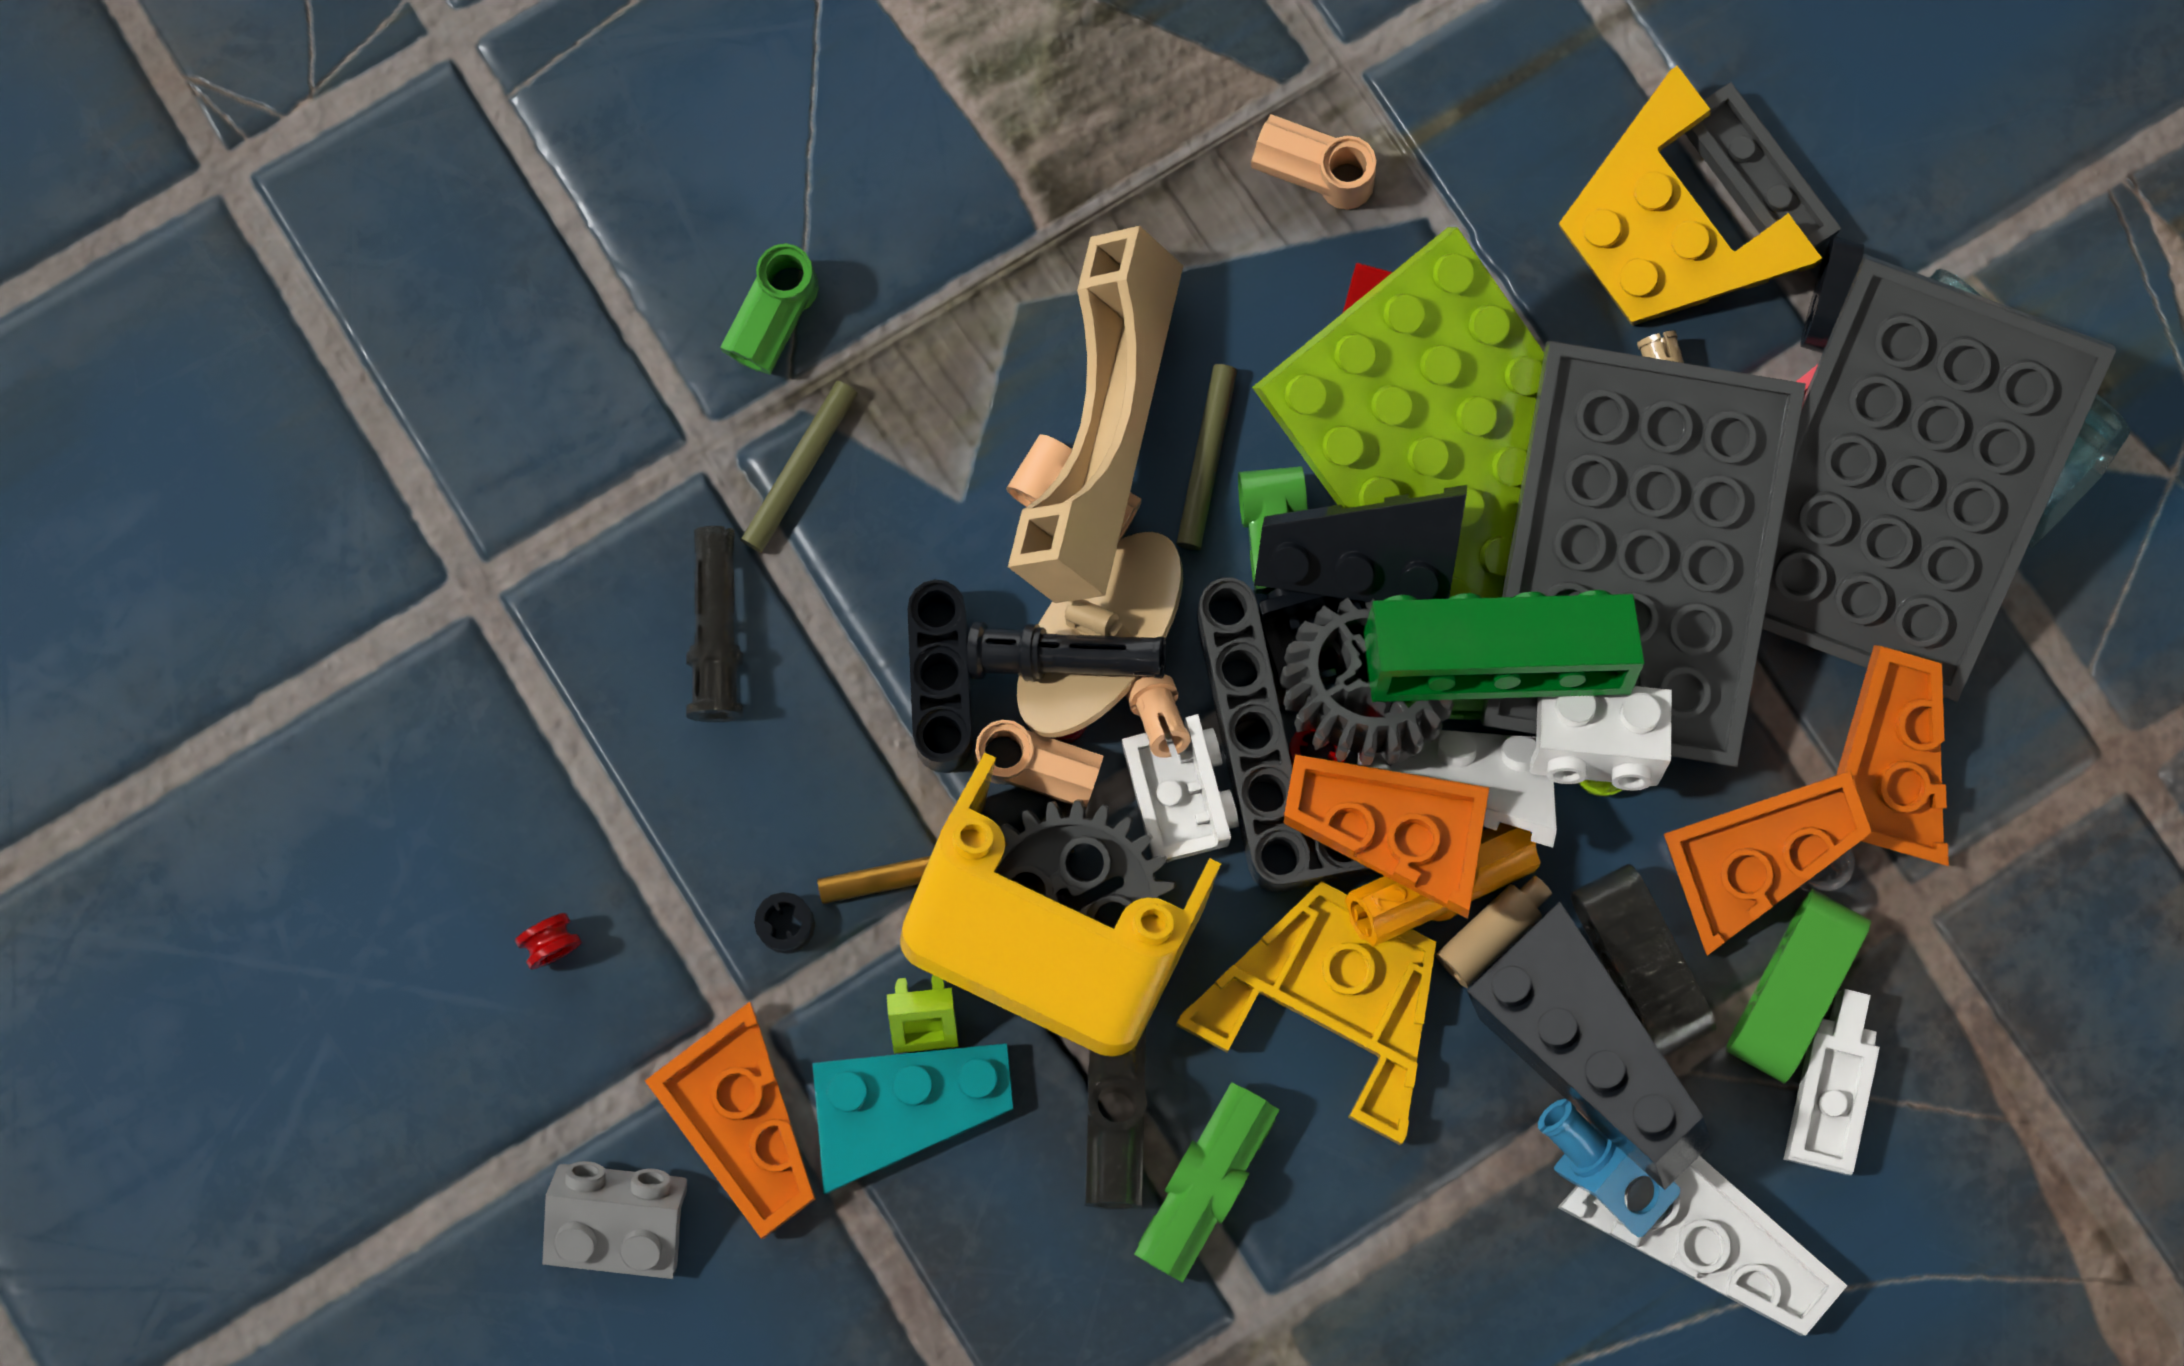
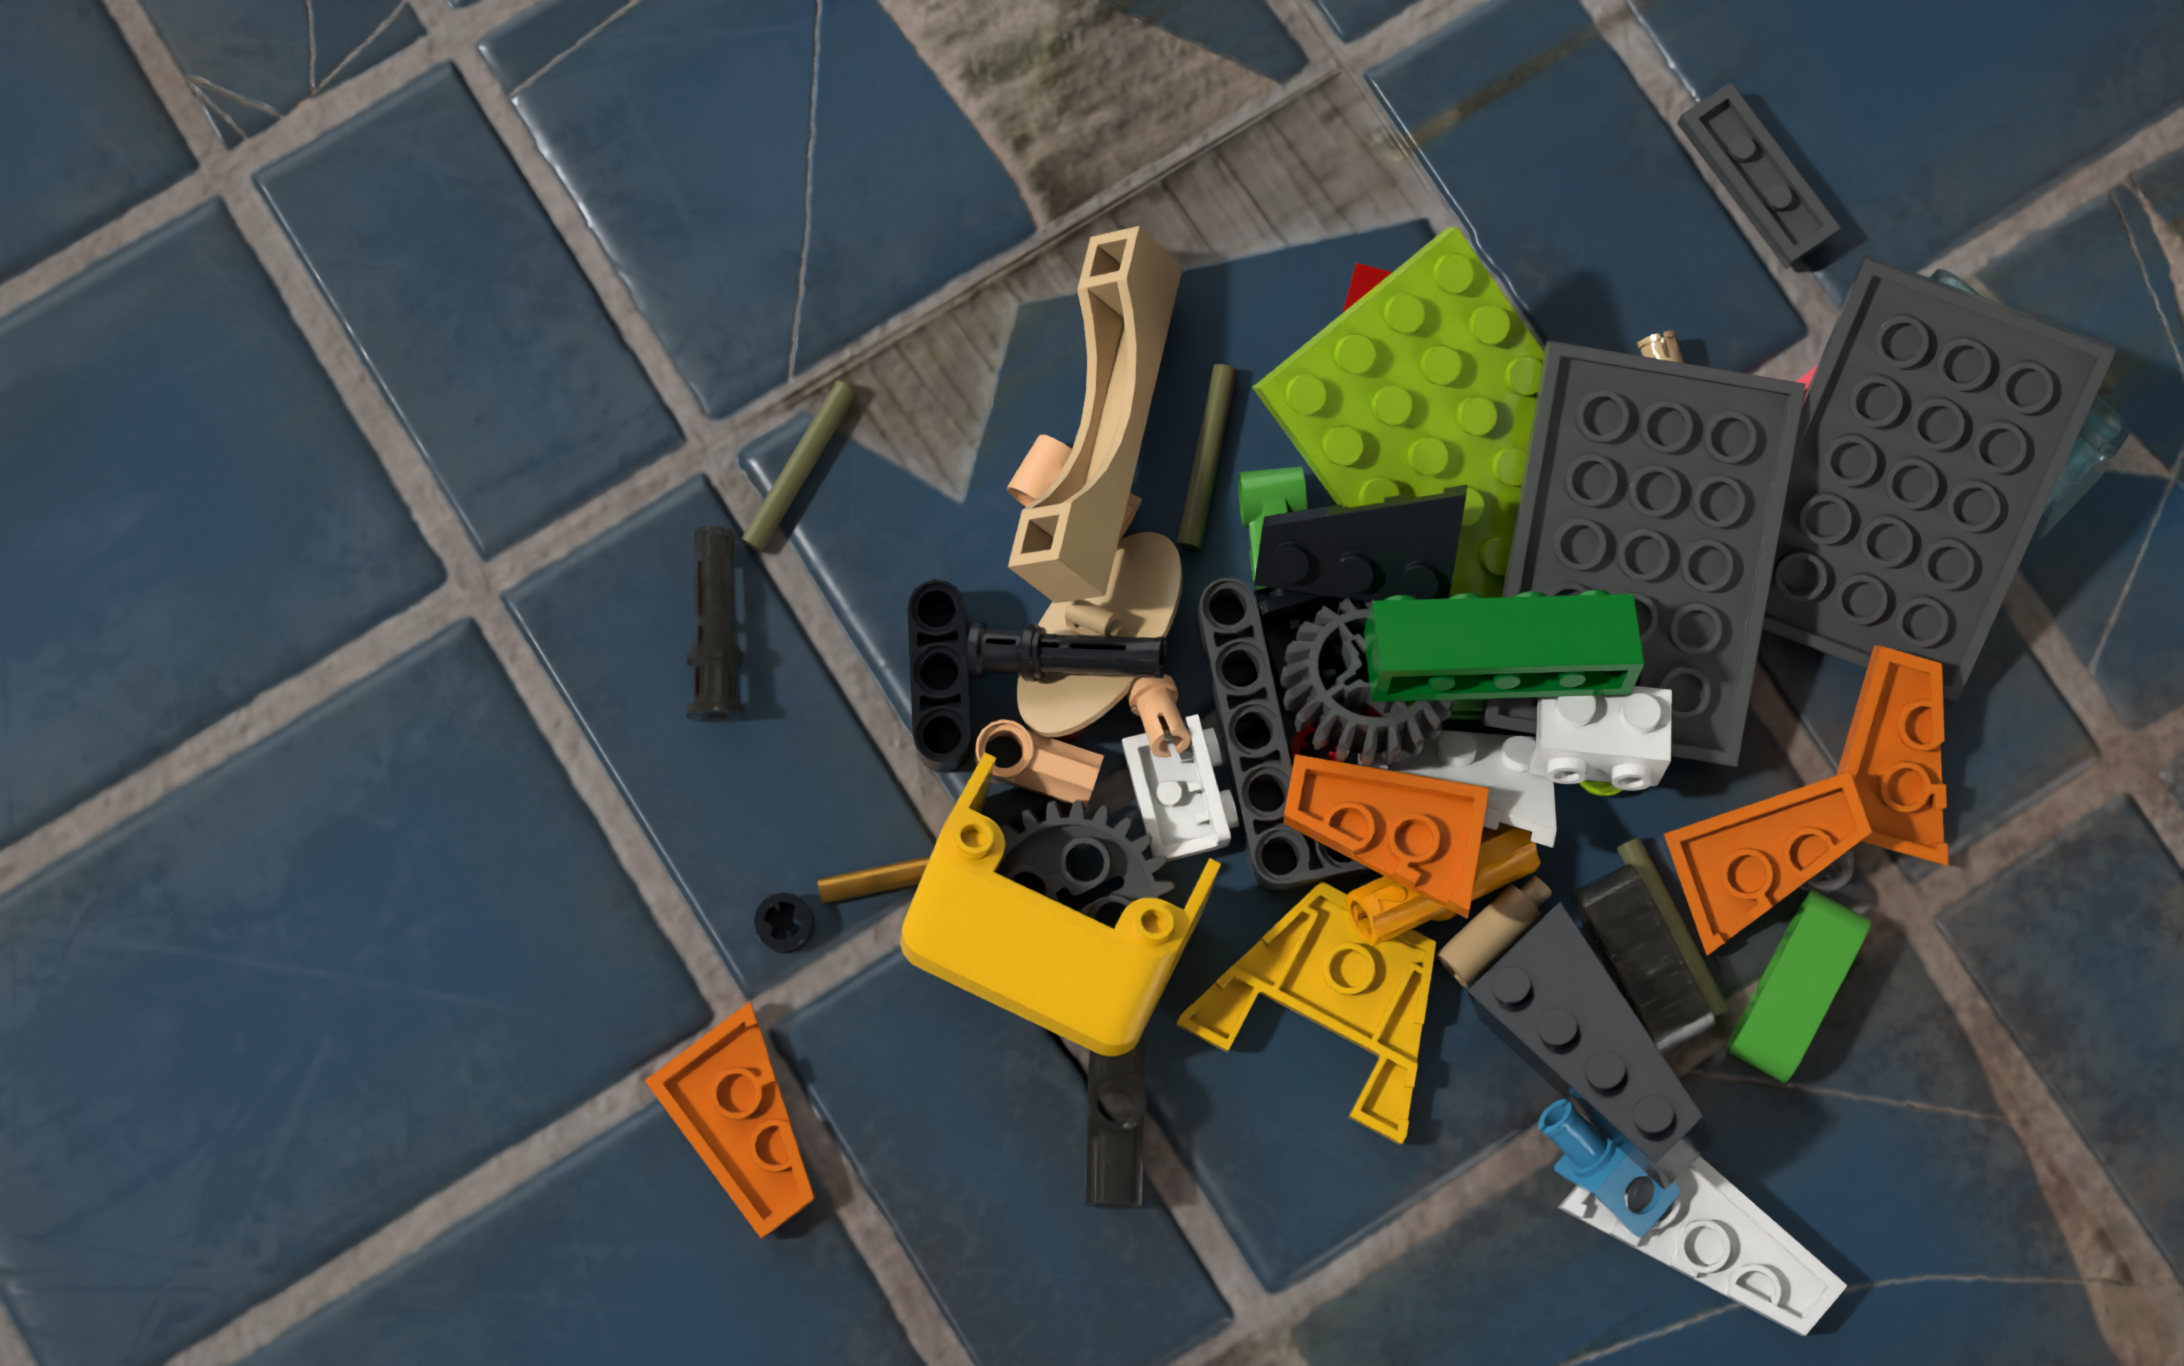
(548, 941): red bush -> none
(613, 1220): light grey bracket -> none
(770, 313): bright green piece -> none
(903, 1103): teal wing -> none
(922, 1018): lime tile -> none
(1207, 1182): bright green piece -> none
(1309, 158): light nougat piece -> none
(1635, 853): none -> olive bar
(1649, 233): yellow wing -> none
(1830, 291): black beam -> none
(1834, 1088): white hinge -> none

